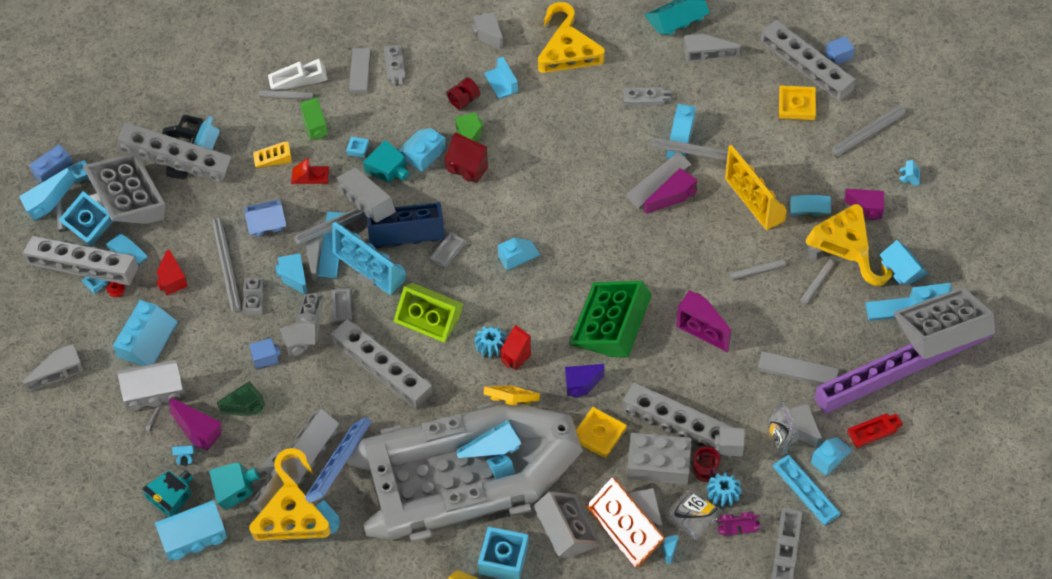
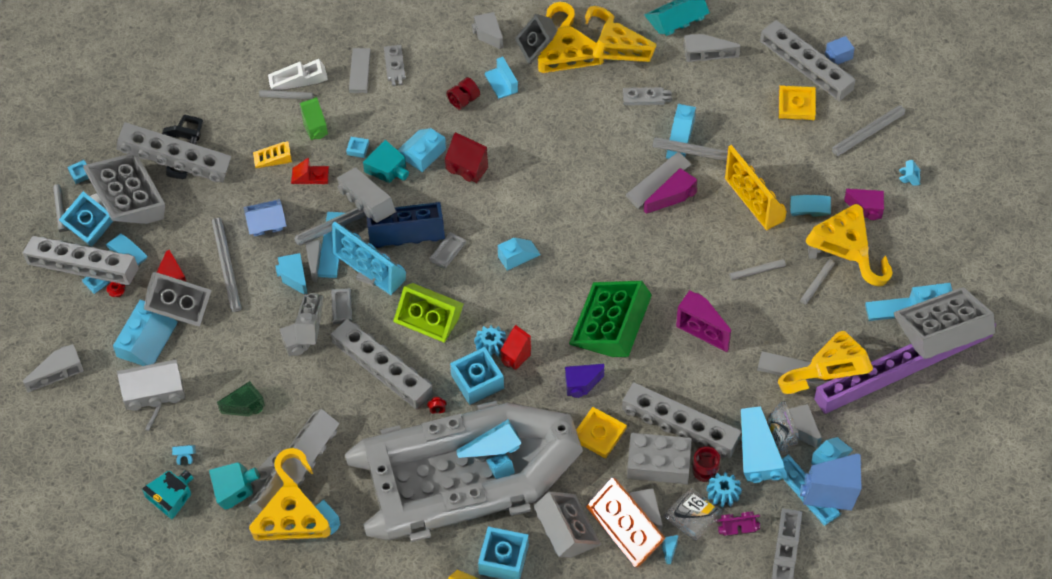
(46, 195): medium azure slope -> none
(50, 164): medium blue brick -> none
(176, 299): none -> light grey slope
(191, 531): medium azure slope -> none
(198, 427): magenta slope -> none
(207, 134): medium azure panel -> none
(253, 296): light grey slope -> none
(264, 353): medium blue brick -> none
(338, 460): medium blue tile -> none
(437, 402): none -> red plate
(469, 126): bright green slope -> none
(477, 375): none -> medium azure brick
(511, 394): yellow plate -> none
(536, 36): none -> dark grey slope
(625, 43): none -> yellow piece
(730, 441): light grey brick -> none
(760, 451): none -> medium azure slope
(833, 483): none -> medium blue slope
(845, 353): none -> yellow piece
(874, 429): red hinge -> none
(903, 263): medium azure slope -> none

